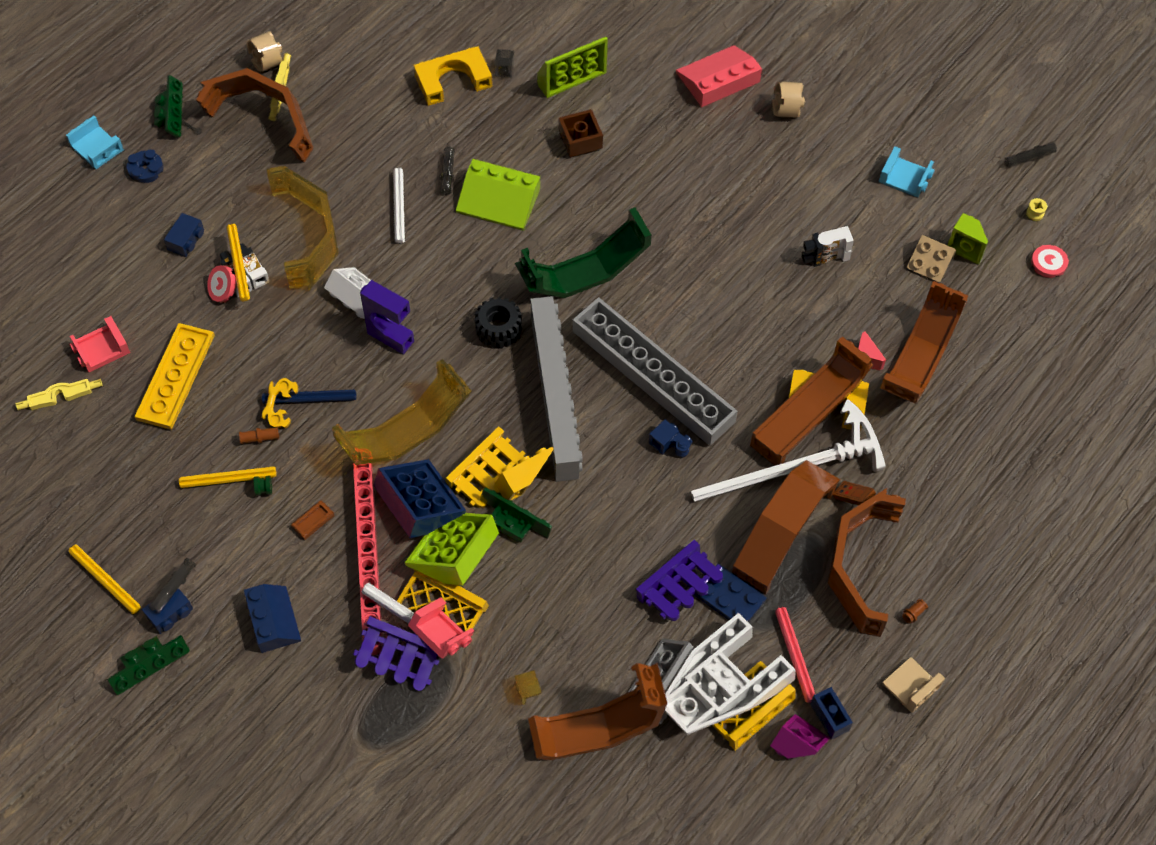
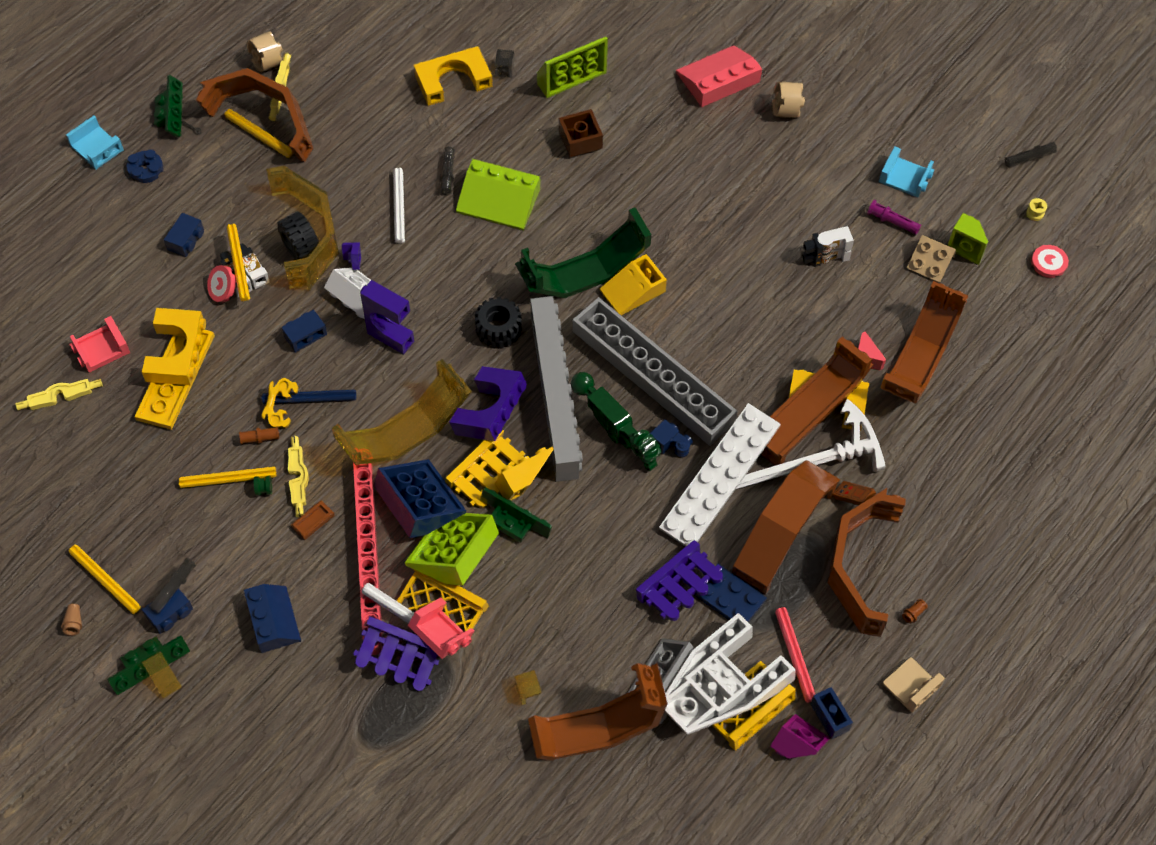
(72, 620): none -> medium nougat cone
(161, 674): none -> clear yellow tile
(181, 367): none -> yellow arch
(258, 133): none -> yellow axle
(297, 235): none -> black tyre
(297, 467): none -> light yellow piece
(304, 330): none -> dark blue brick
(352, 253): none -> dark purple bracket
(489, 422): none -> dark purple arch
(616, 420): none -> dark green arm
(634, 285): none -> yellow slope
(720, 476): none -> white plate
(887, 214): none -> magenta pin

